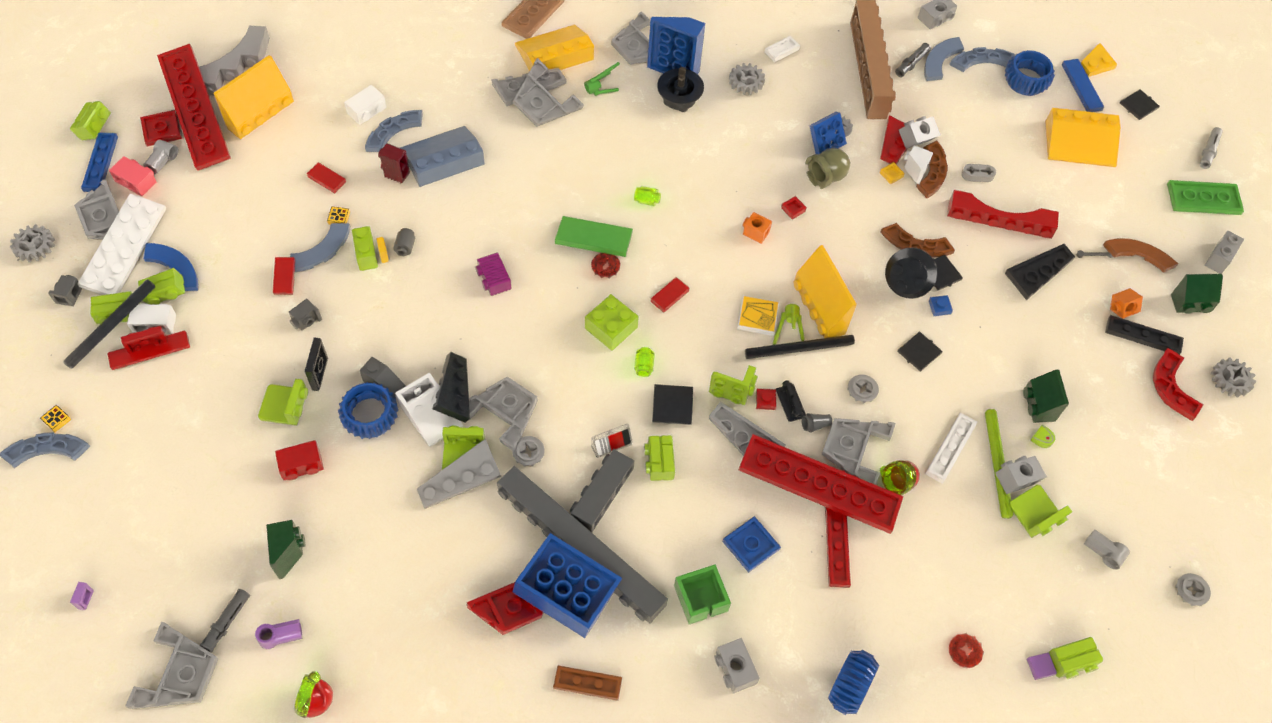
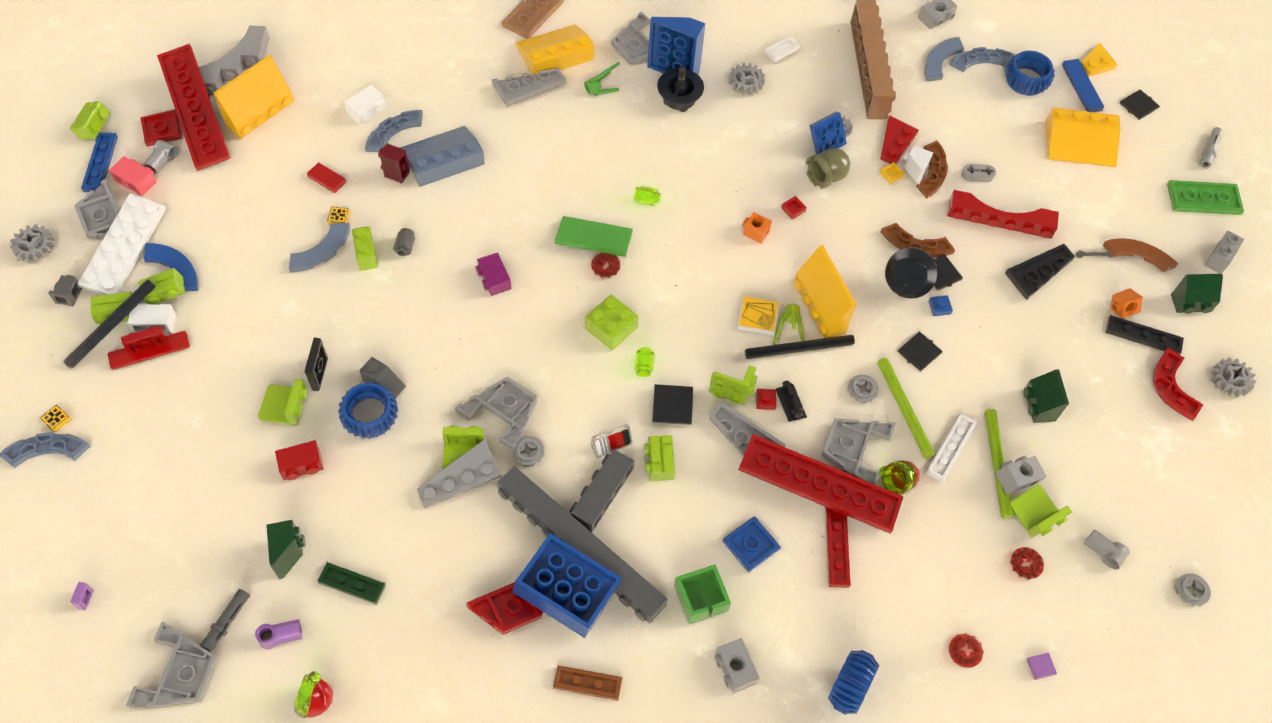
(284, 276): red tile -> none
(304, 315): dark grey brick -> none
(351, 583): none -> dark green tile
(382, 249): yellow tile -> none
(417, 404): white slope -> none
(453, 393): black wing -> none
(538, 103): light grey wing -> none
(670, 294): red tile -> none
(814, 422): dark grey cone -> none
(903, 68): dark grey pin -> none
(906, 408): none -> lime axle
(919, 131): light grey brick -> none
(1027, 554): none -> clear red gear
(1043, 437): lime tile -> none
(1076, 657): lime brick -> none

